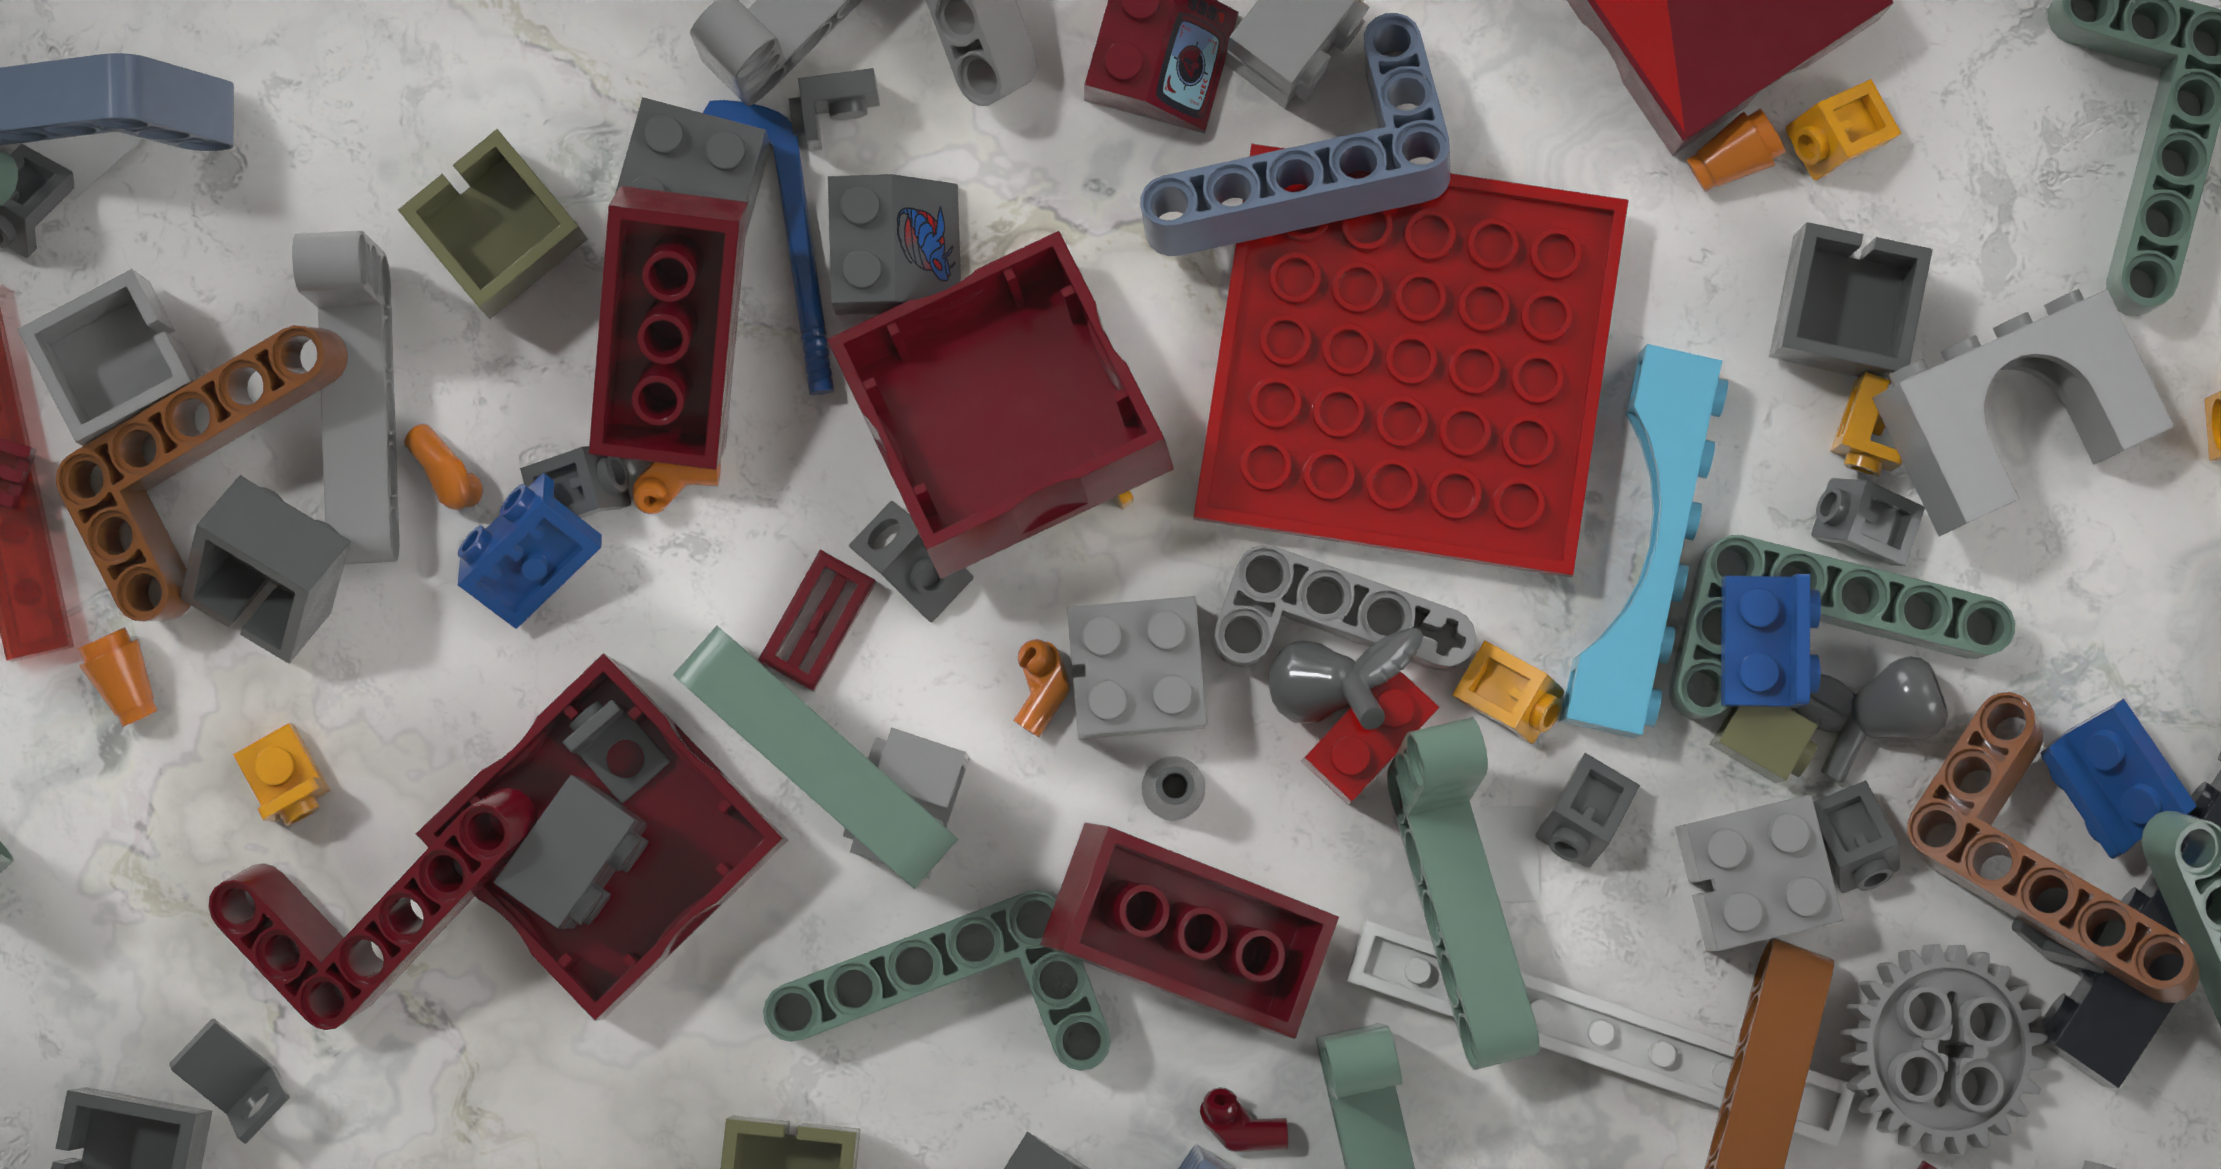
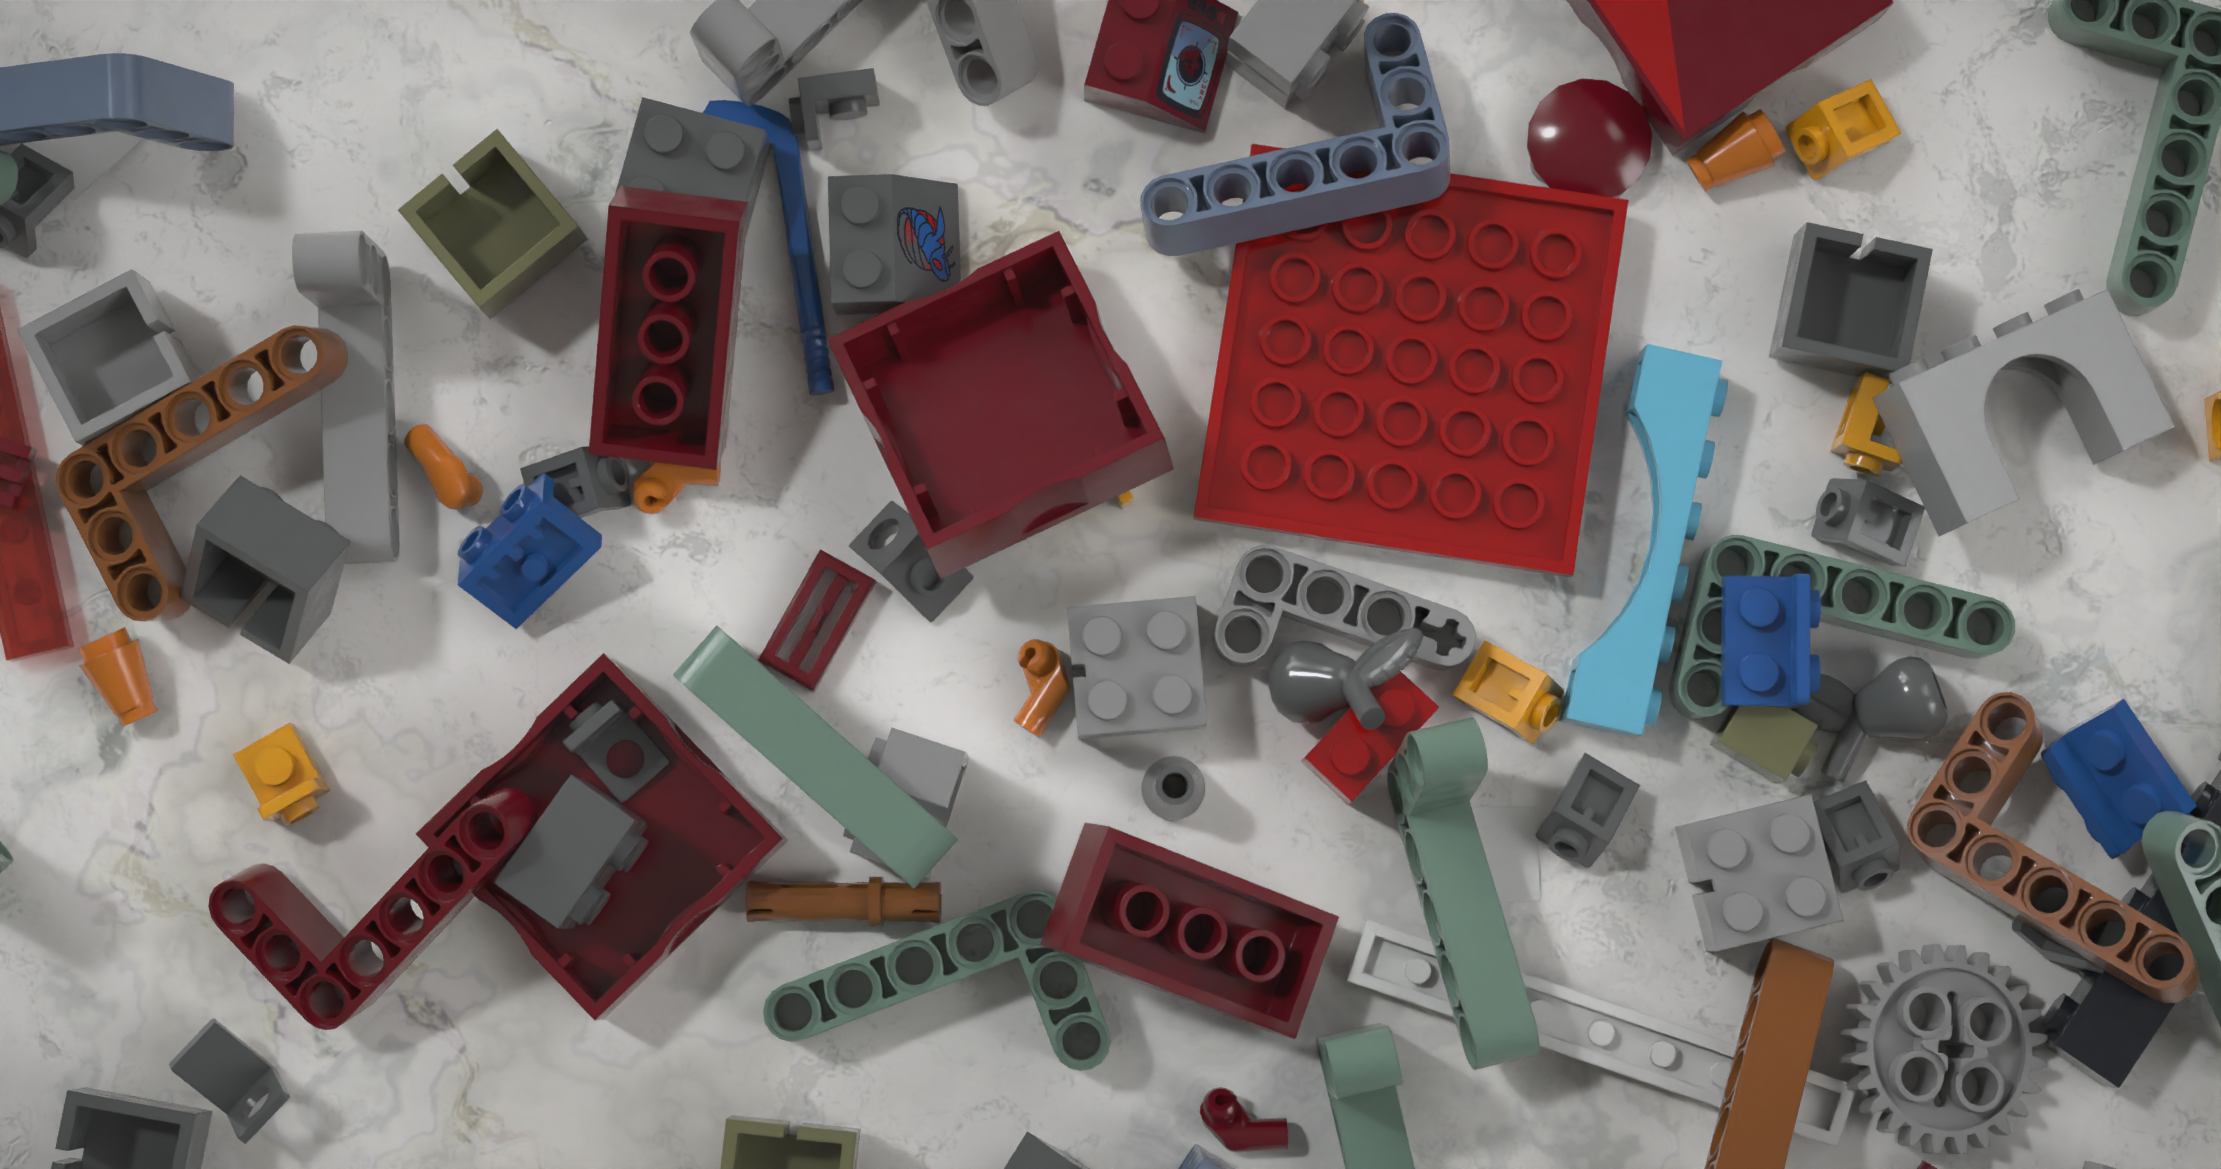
(855, 902): none -> dark orange pin
(1589, 138): none -> dark red dish

